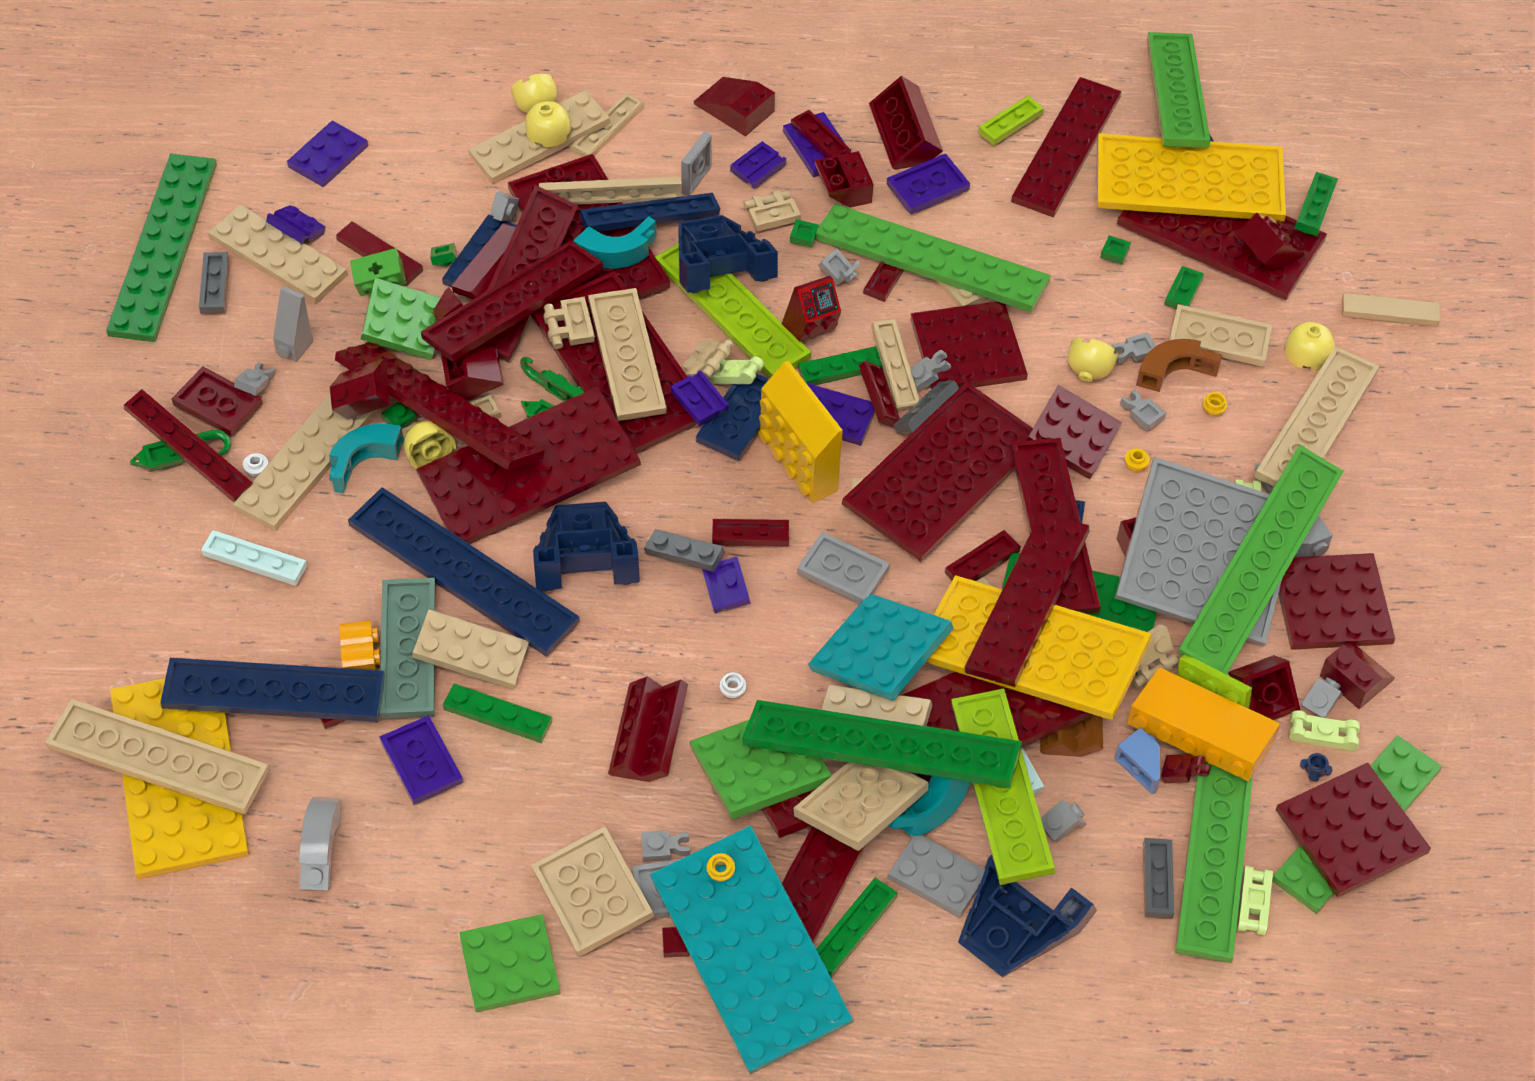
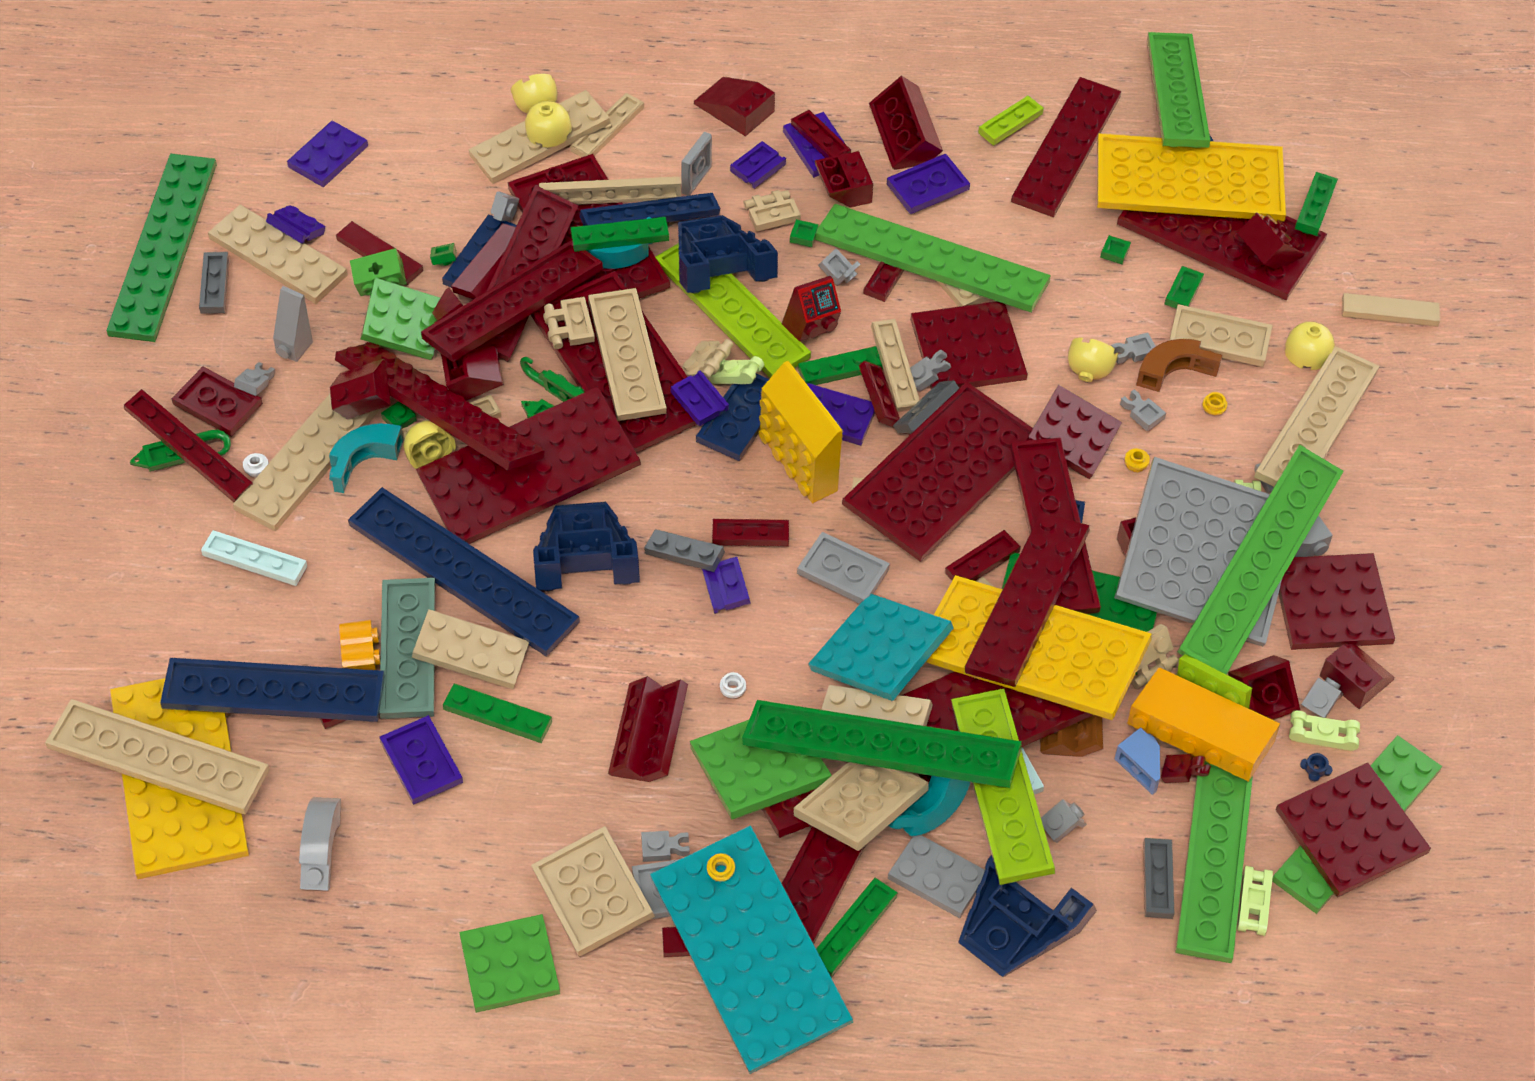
(619, 234): none -> green plate

